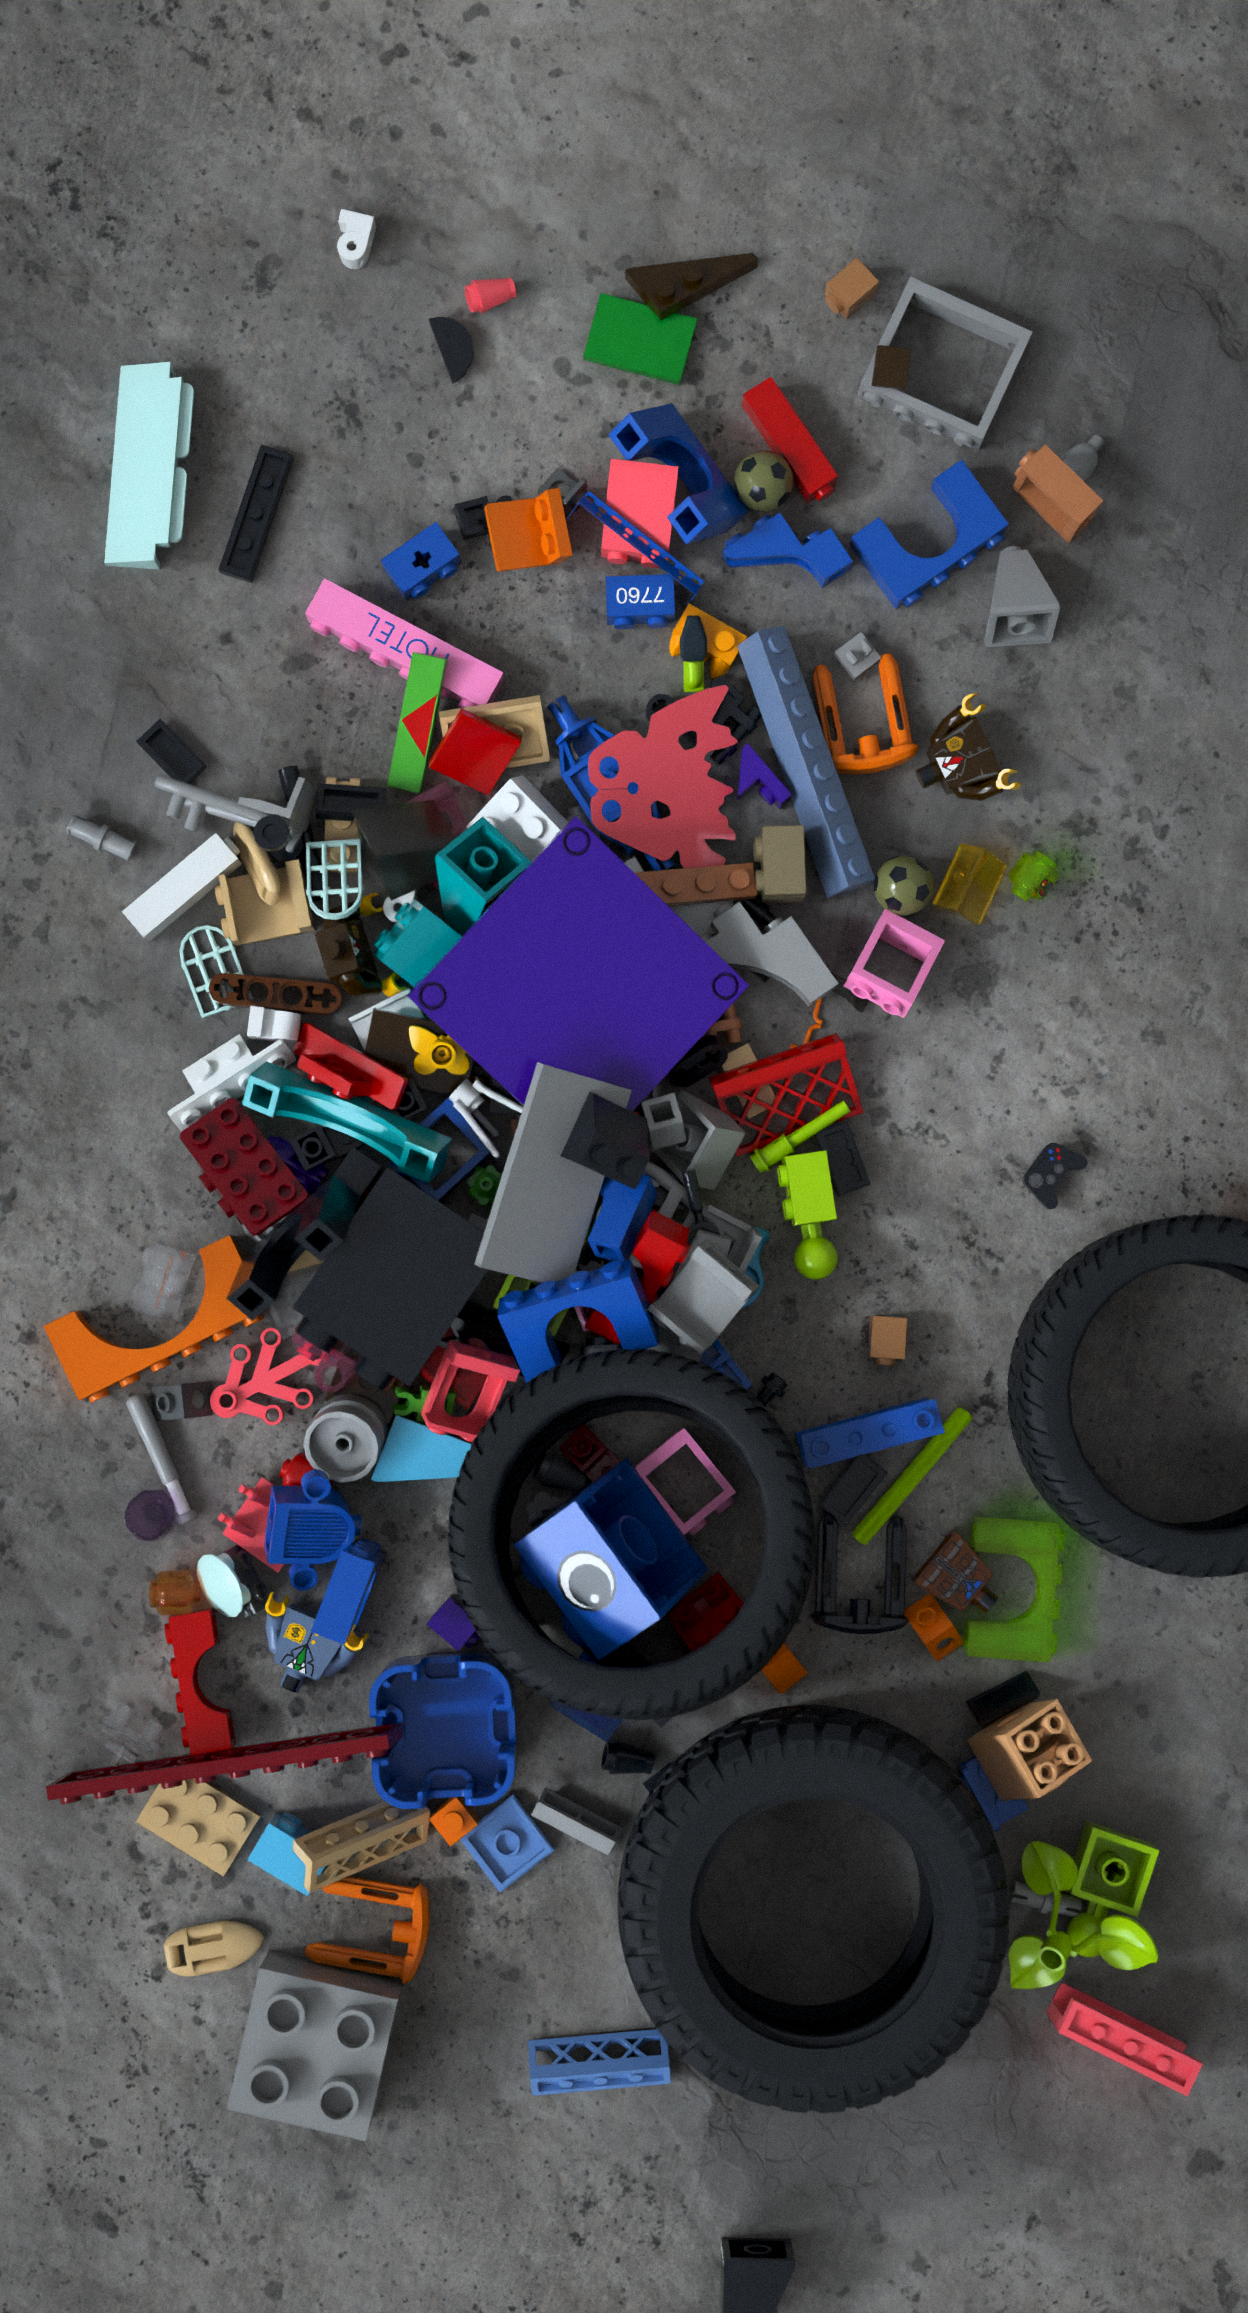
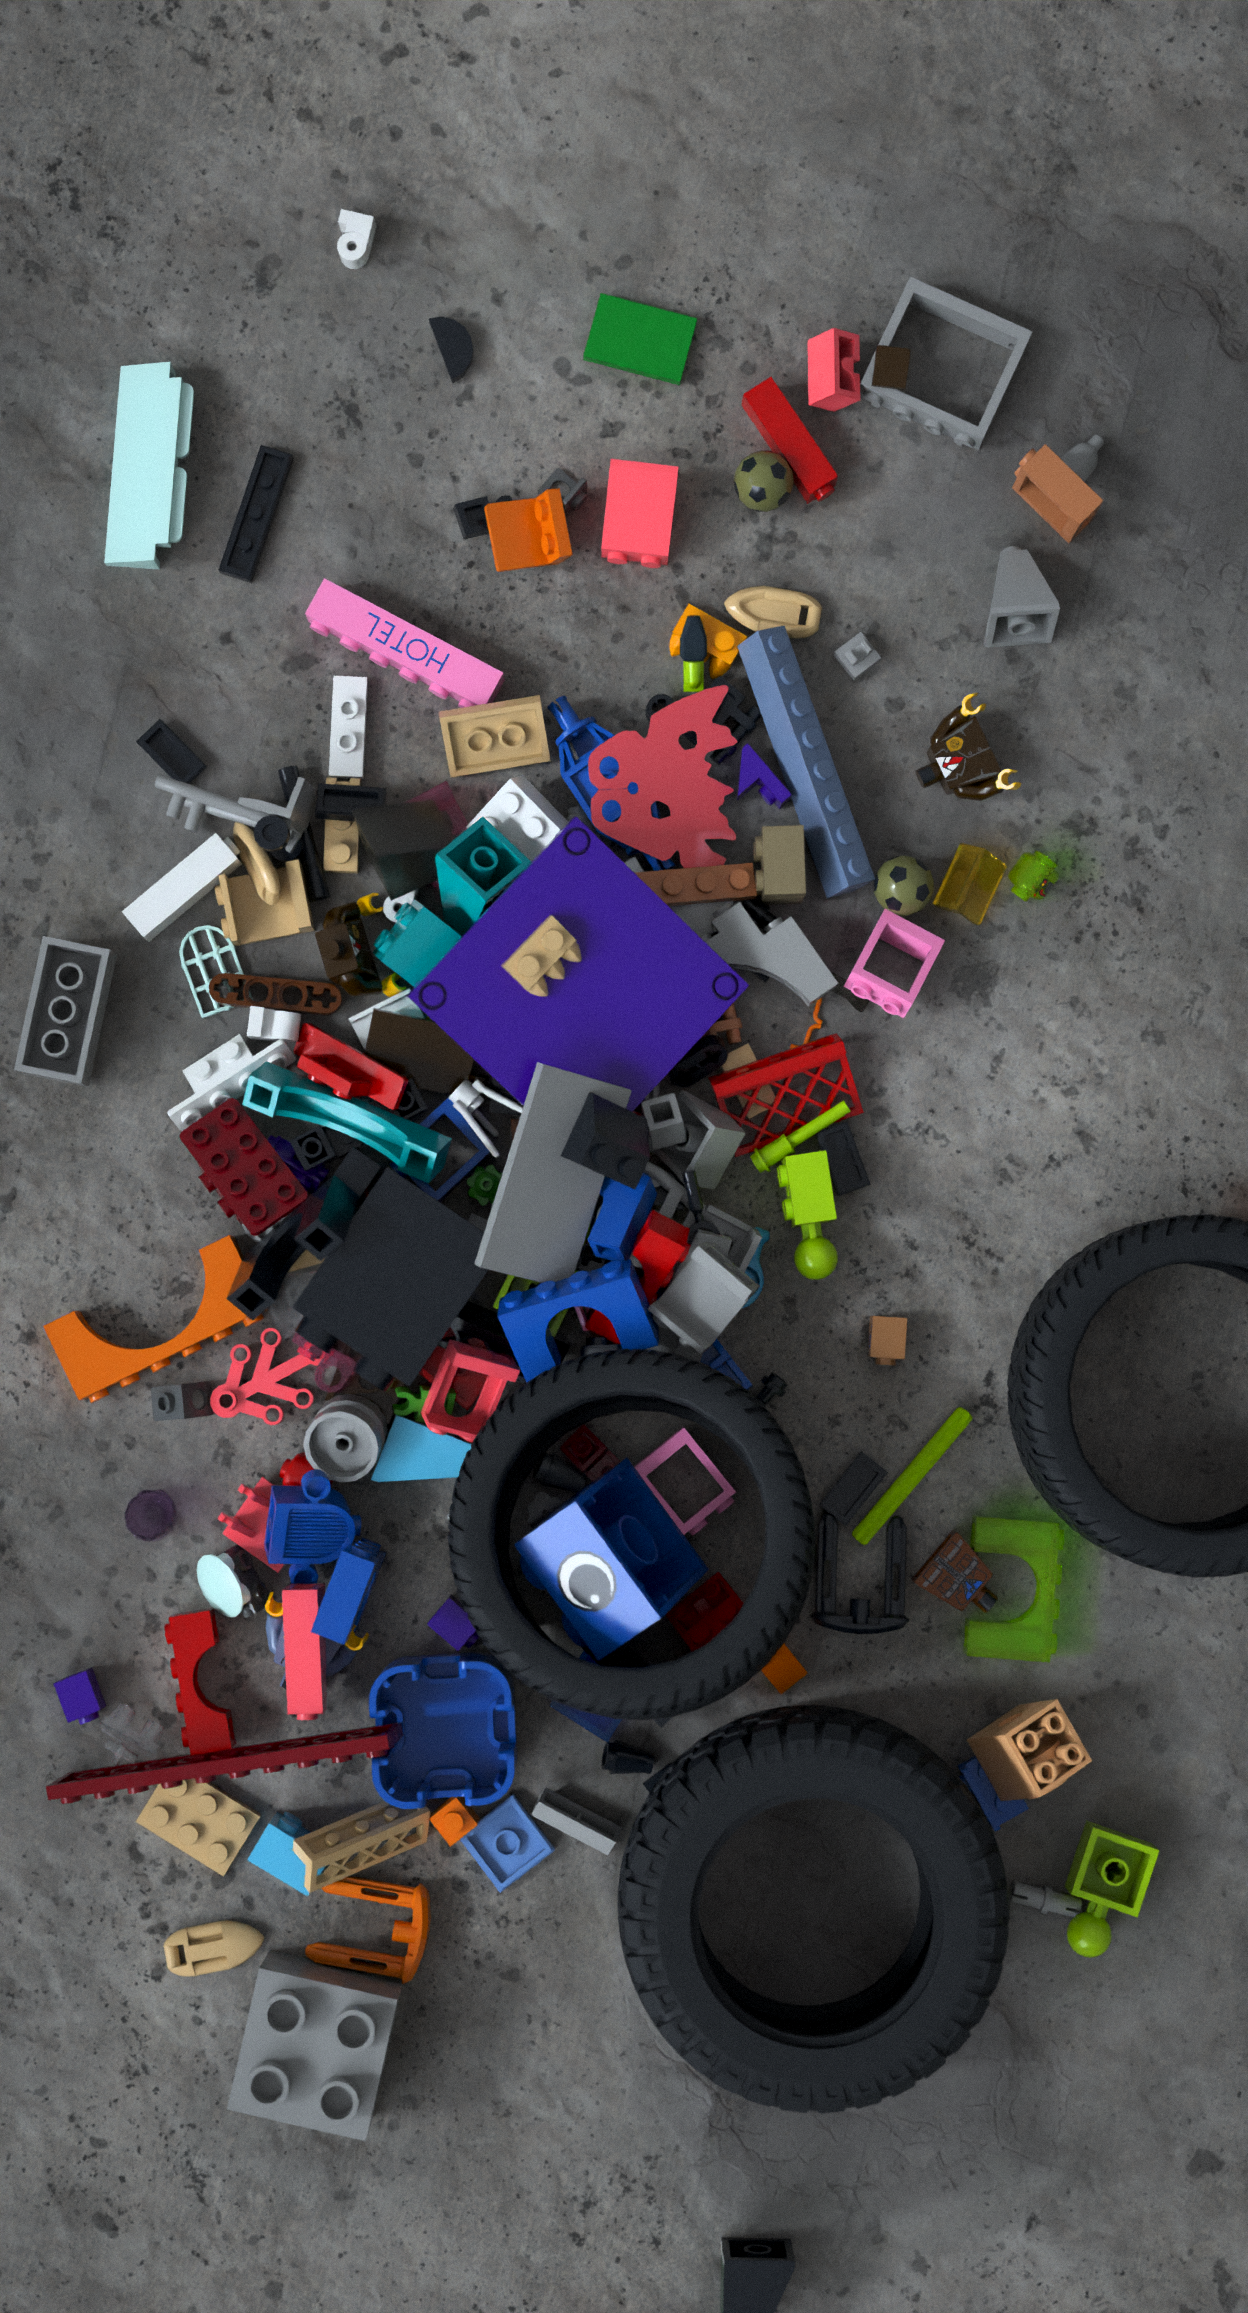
(65, 1011): none -> light grey brick
(80, 1696): none -> dark purple brick
(101, 837): light grey pin -> none
(156, 1447): light grey piece -> none
(162, 1281): clear slope -> none
(174, 1592): clear orange head -> none
(304, 1651): none -> coral slope
(342, 868): light aqua window -> none
(348, 727): none -> white plate
(417, 722): bright green tile -> none
(431, 547): blue brick -> none
(436, 1052): yellow animal -> none
(475, 751): red tile -> none
(489, 293): coral cone -> none
(541, 956): none -> tan plate
(596, 2073): medium blue fence -> none
(638, 544): blue piece -> none
(640, 600): blue brick -> none
(664, 435): blue arch -> none
(678, 284): dark brown wing -> none
(774, 607): none -> tan piece
(775, 544): blue arch -> none
(831, 370): none -> coral brick
(850, 289): medium nougat brick -> none
(869, 1432): blue fence -> none
(870, 758): orange piece -> none
(905, 575): blue arch -> none
(933, 1626): orange bracket -> none
(1003, 1698): black tile -> none
(1043, 1963): lime plant -> none
(1048, 1170): black piece -> none
(1123, 2038): coral panel -> none

